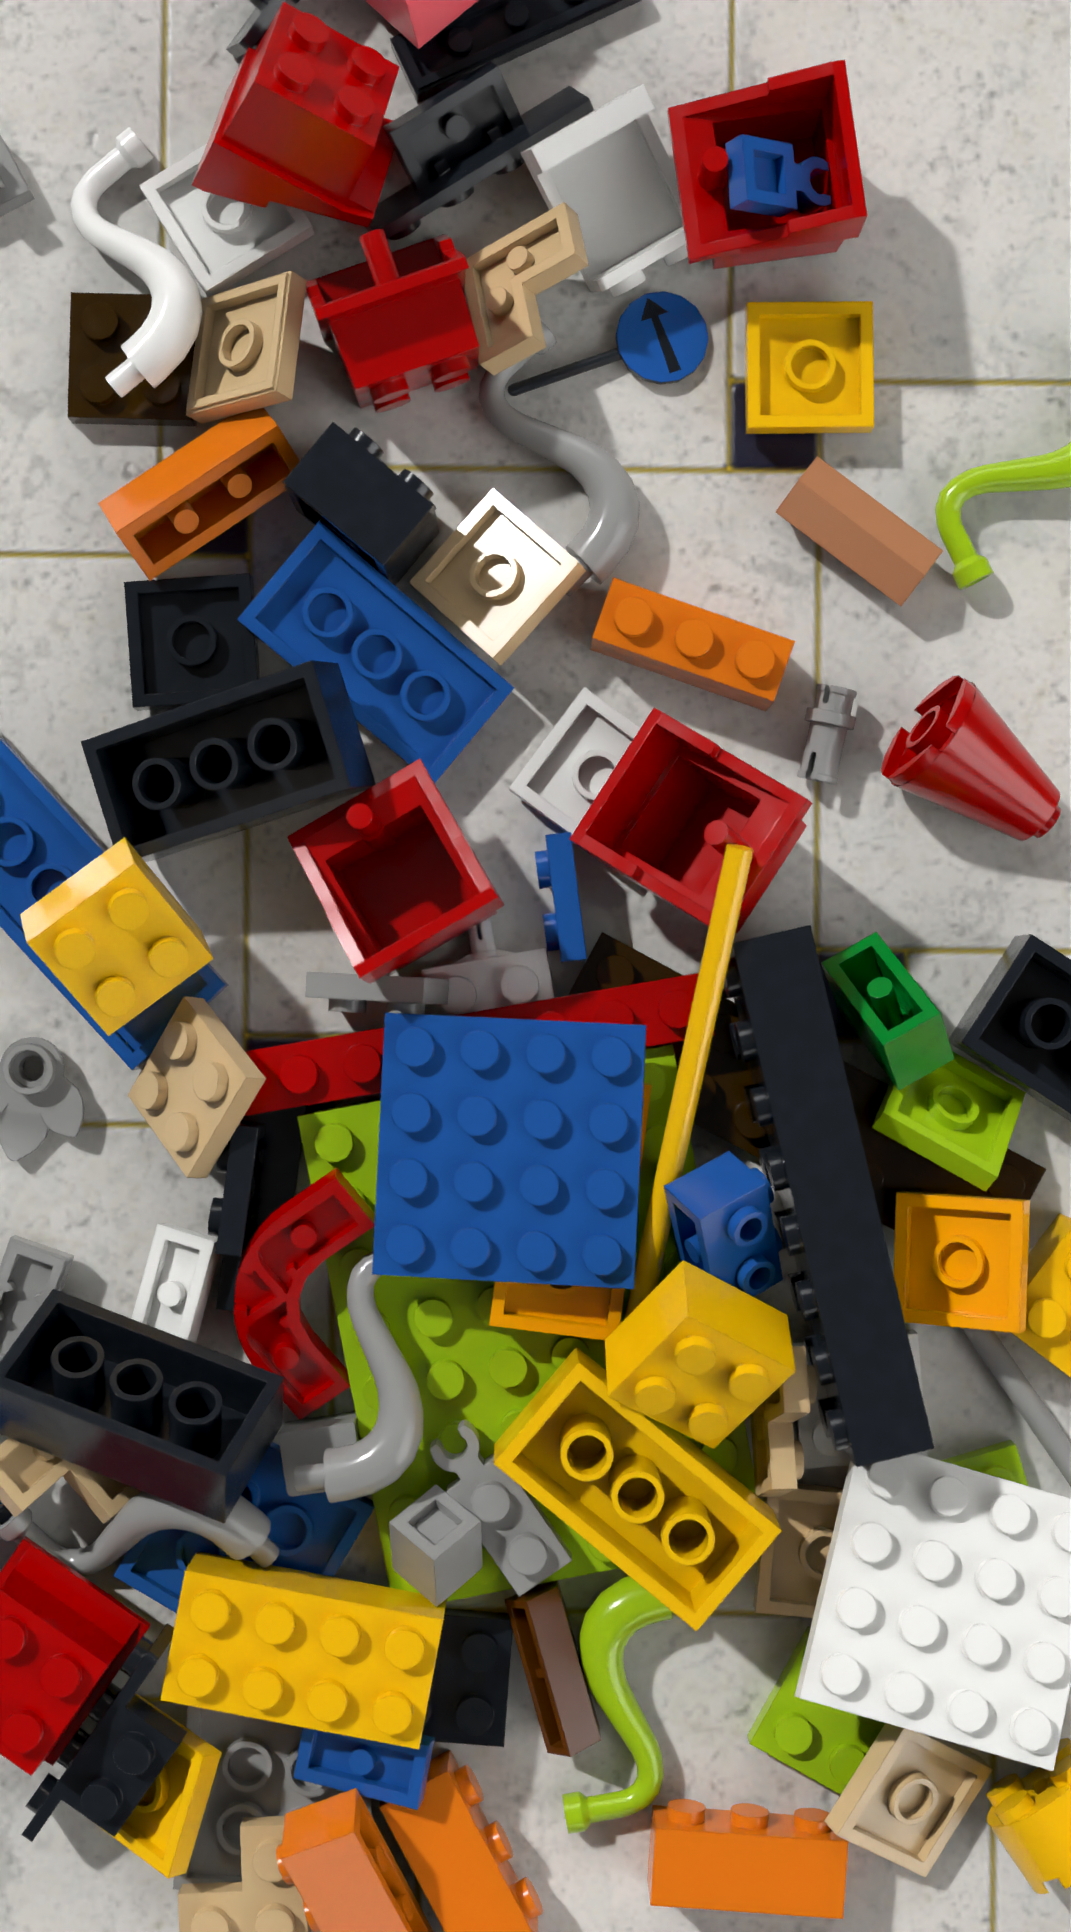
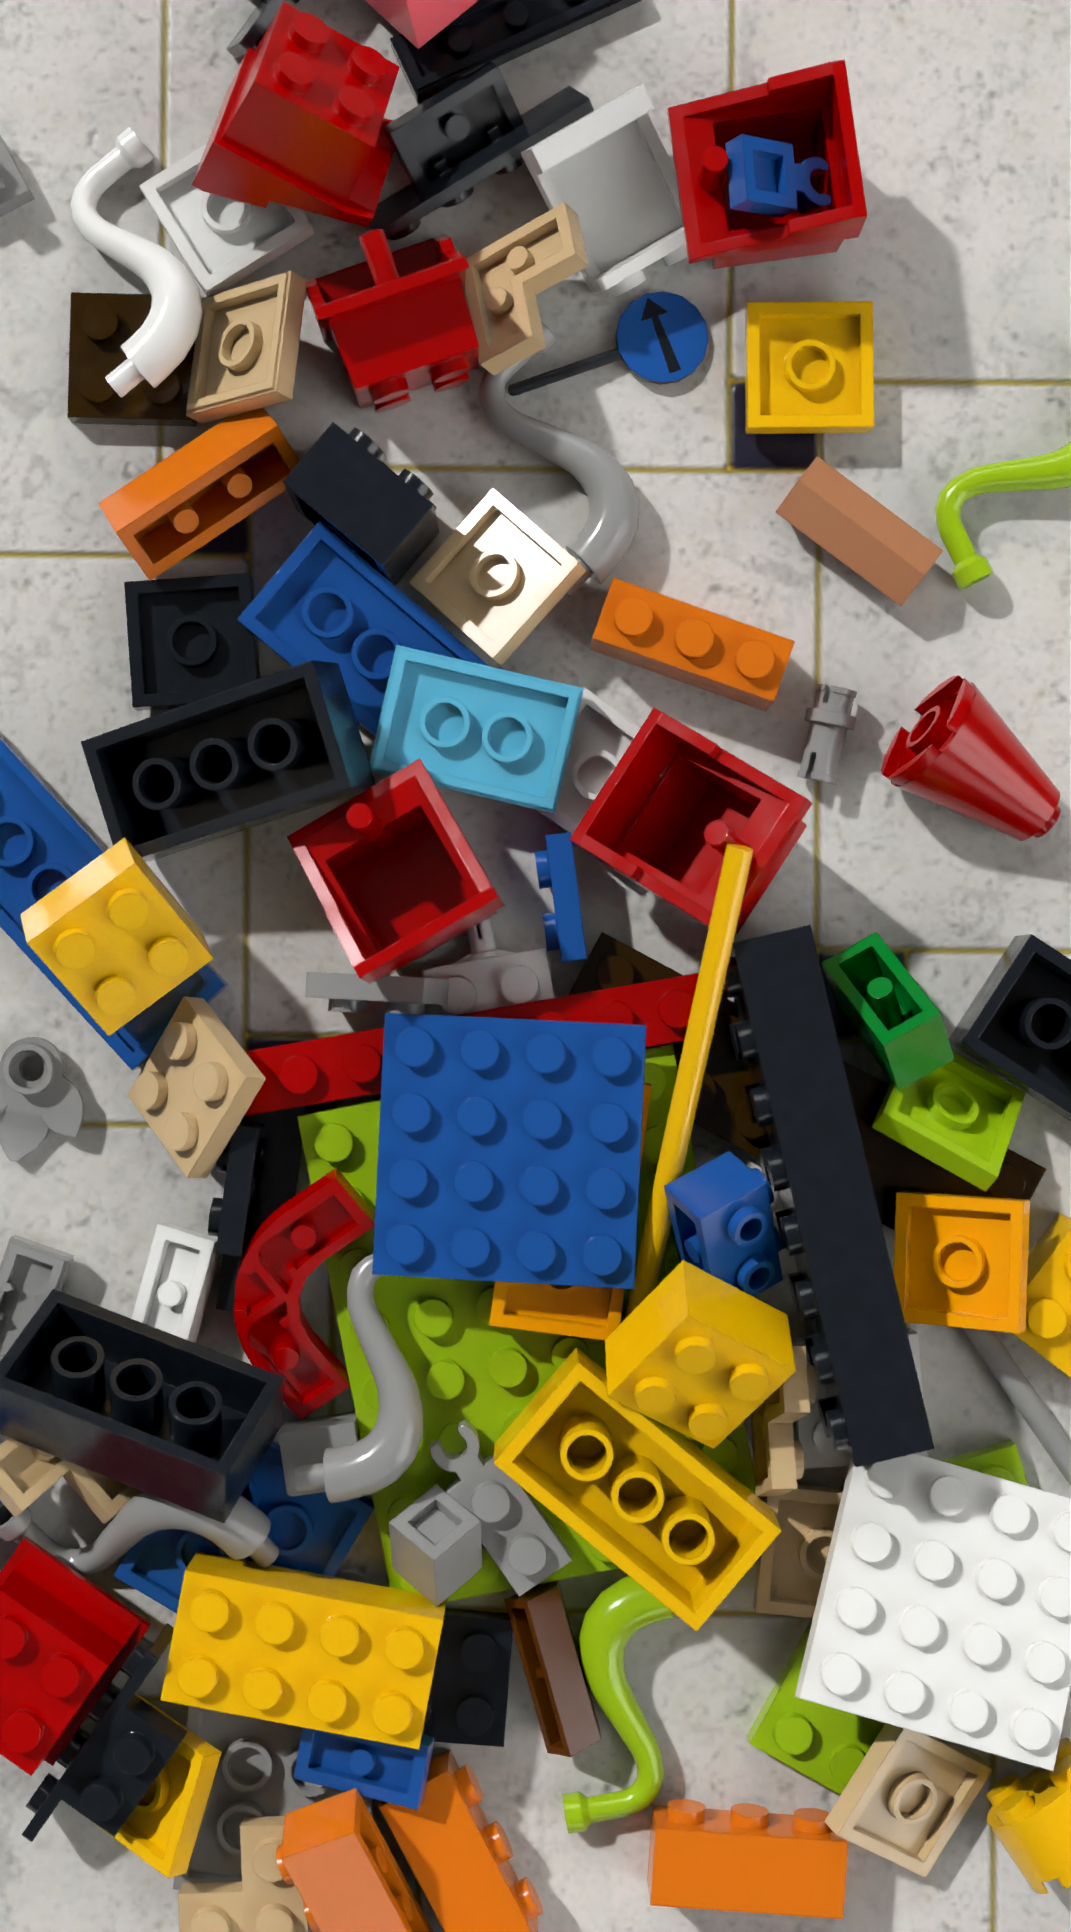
(477, 728): none -> medium azure tile

